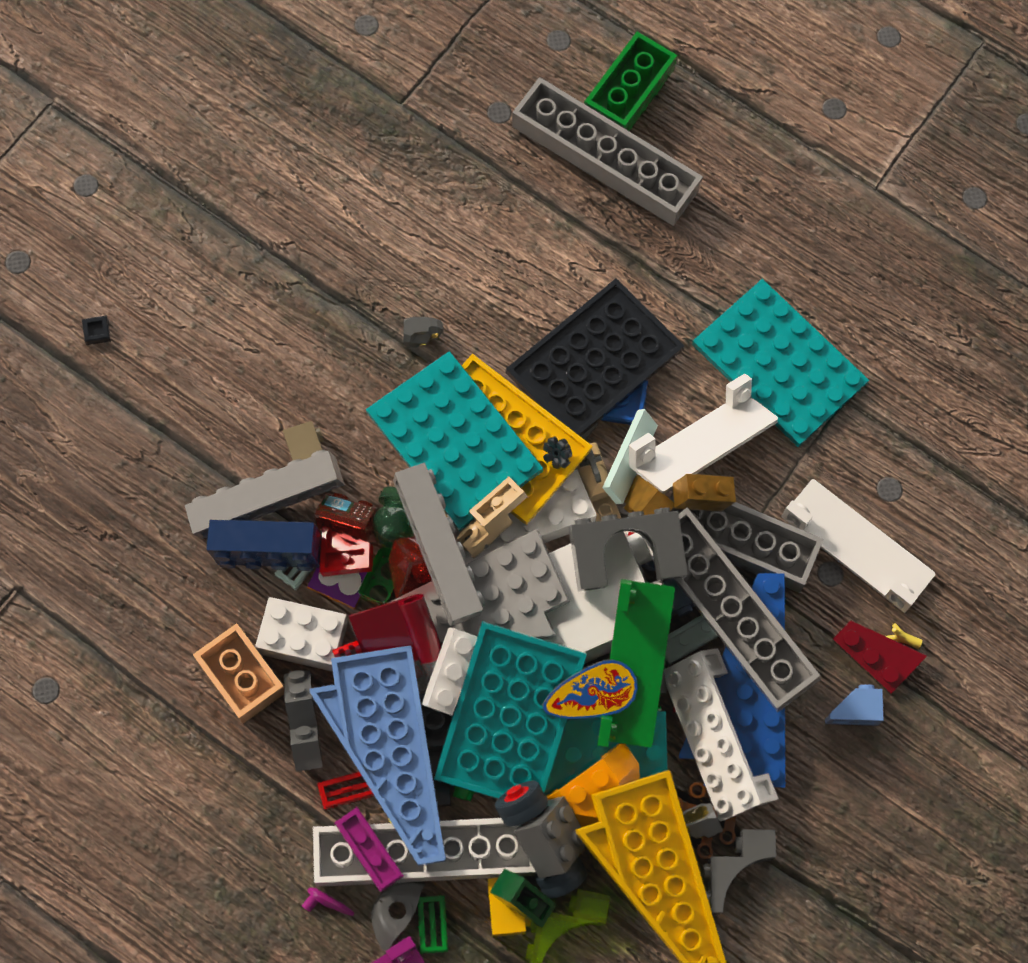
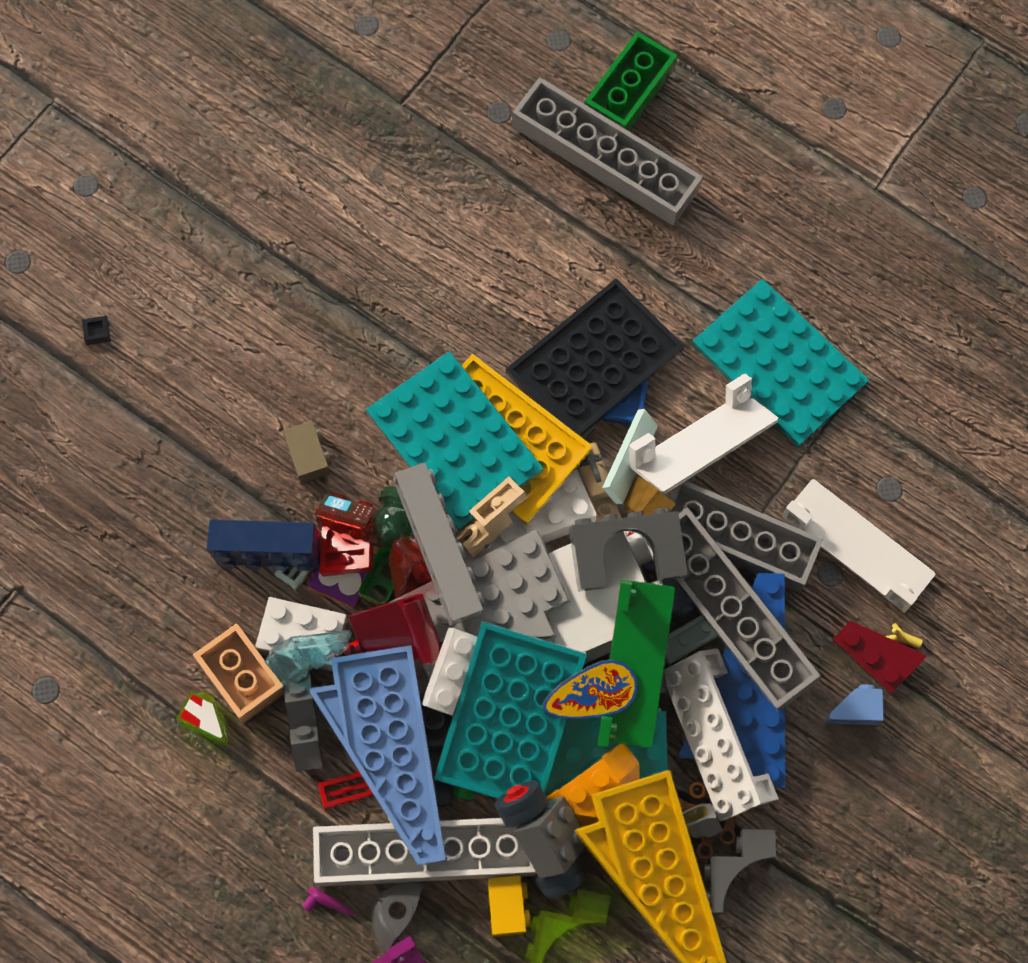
(203, 717): none -> slope
(266, 493): light grey brick -> none
(301, 653): none -> clear light blue slope
(368, 849): magenta tile -> none
(421, 330): dark grey rock -> none
(434, 948): green tile -> none
(523, 897): dark green slope -> none
(558, 452): black plant -> none
(704, 492): pearl gold brick -> none

